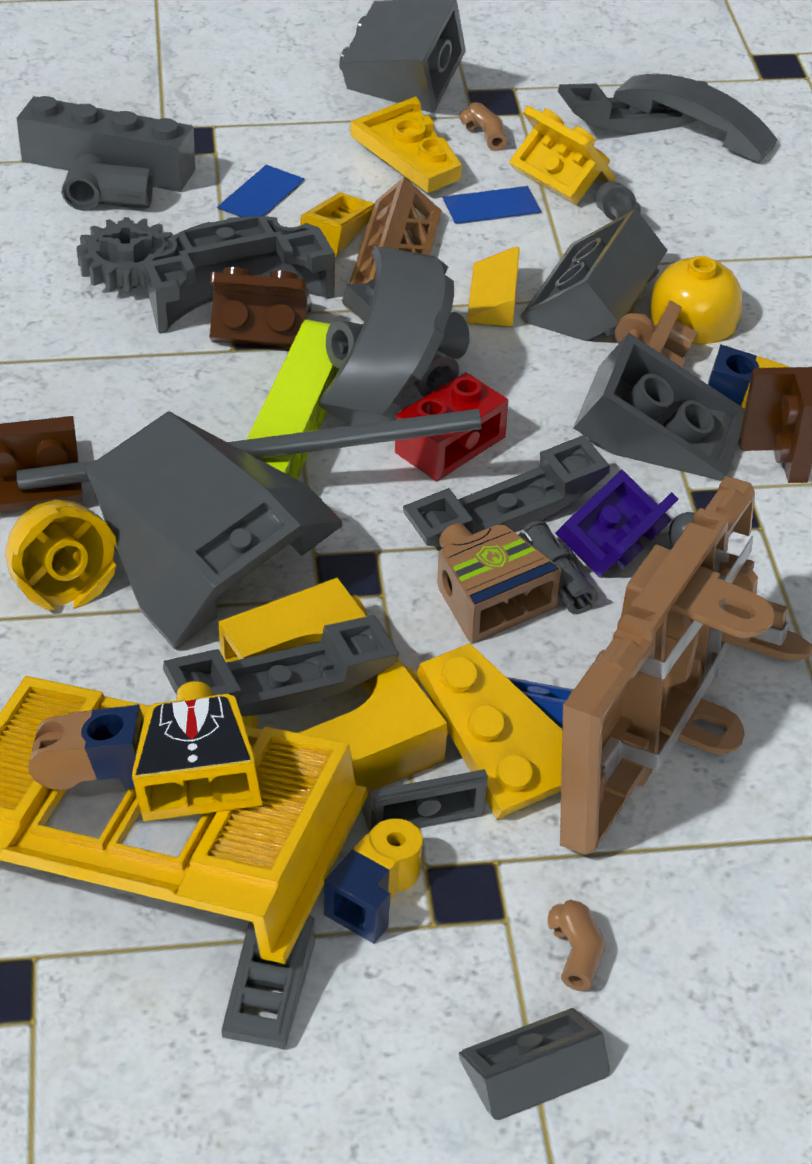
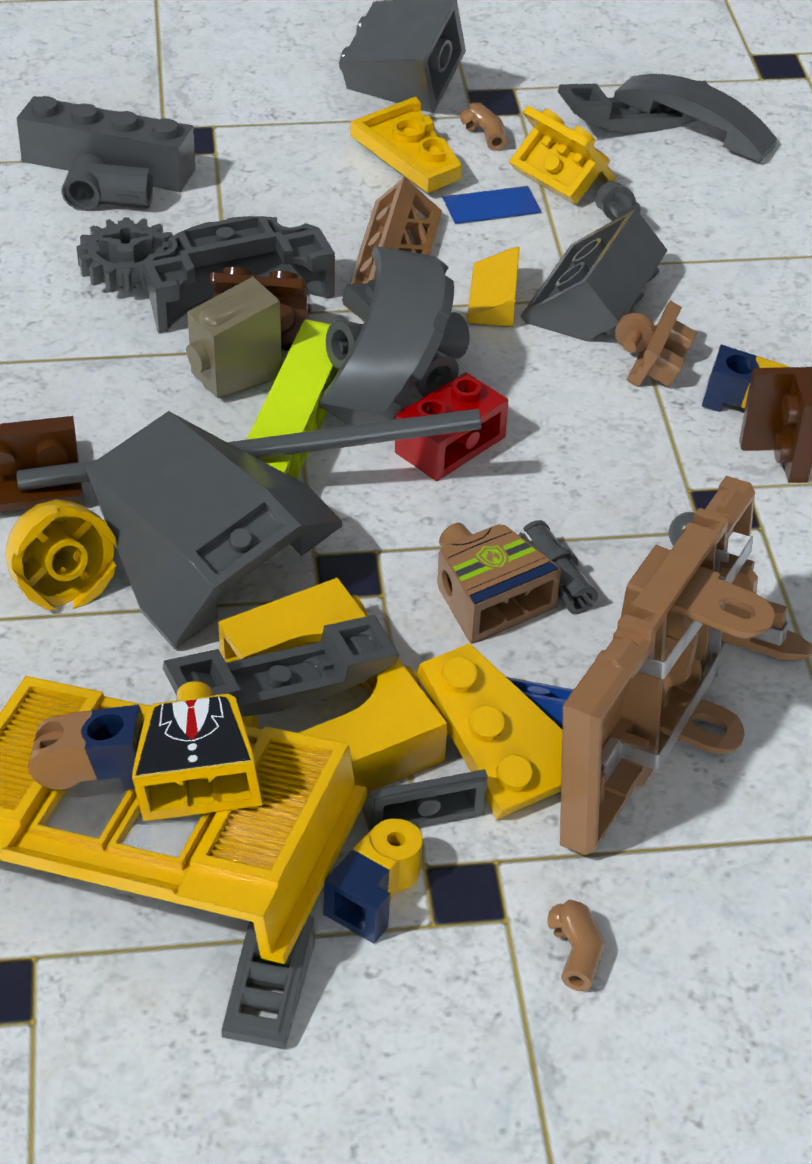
(235, 339): none -> dark tan torso
(261, 192): blue sticker -> none
(339, 219): yellow slope -> none
(536, 1063): dark grey slope -> none
(562, 478): dark grey slope -> none
(612, 522): dark purple bracket -> none
(659, 413): dark grey slope -> none
(707, 296): yellow cylinder -> none

